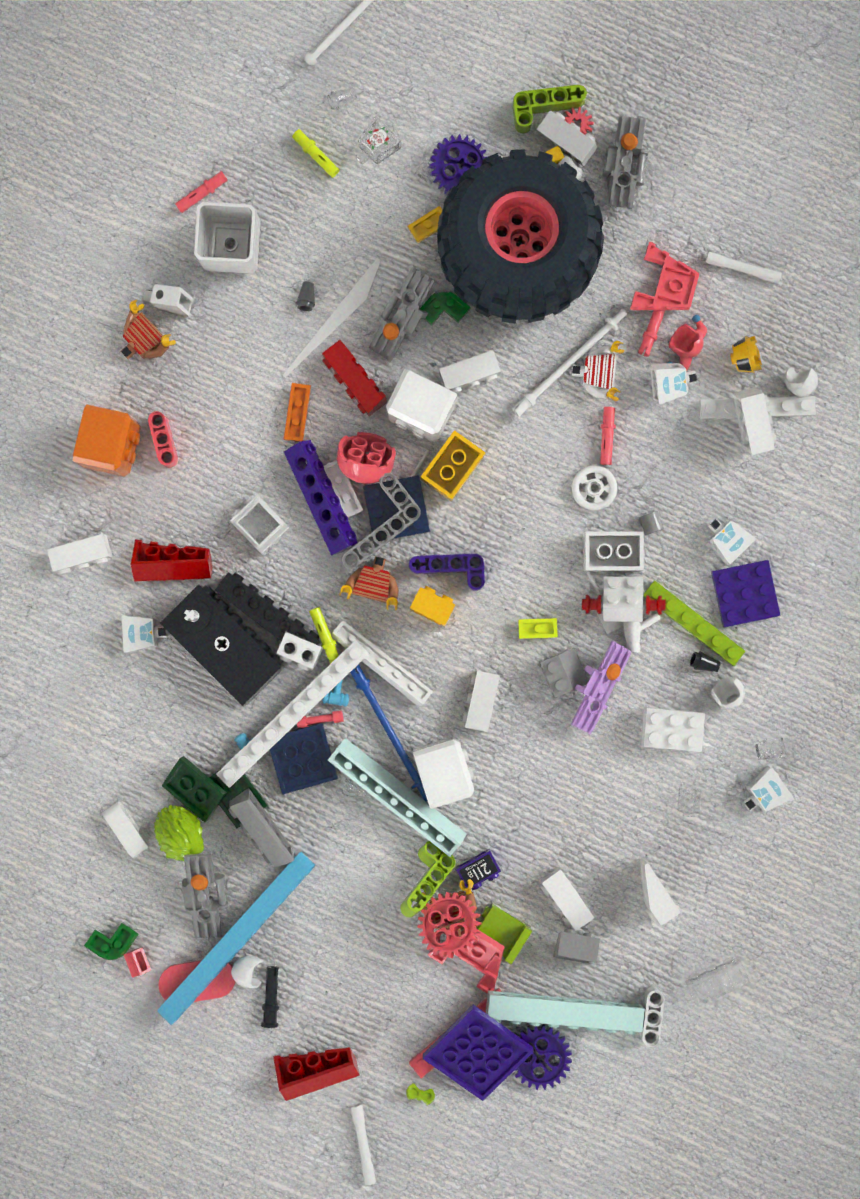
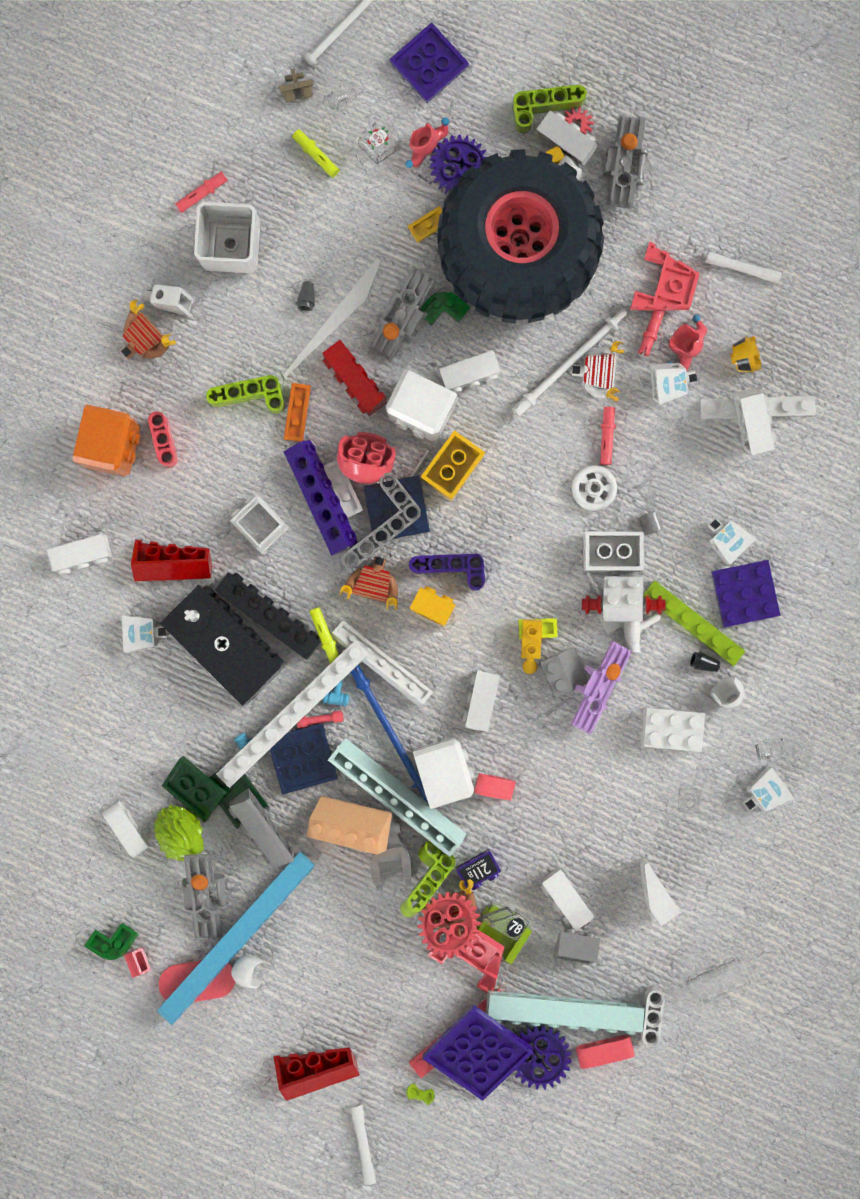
(244, 395): none -> lime beam
(270, 1006): black pin -> none
(287, 90): none -> dark tan hips
(300, 647): white brick -> none
(350, 825): none -> light nougat slope
(393, 860): none -> light grey animal
(425, 140): none -> coral piece
(429, 62): none -> dark purple plate
(494, 786): none -> coral beam
(507, 921): none -> clear slope
(531, 644): none -> yellow plate
(605, 1051): none -> coral beam
(801, 383): white hair -> none

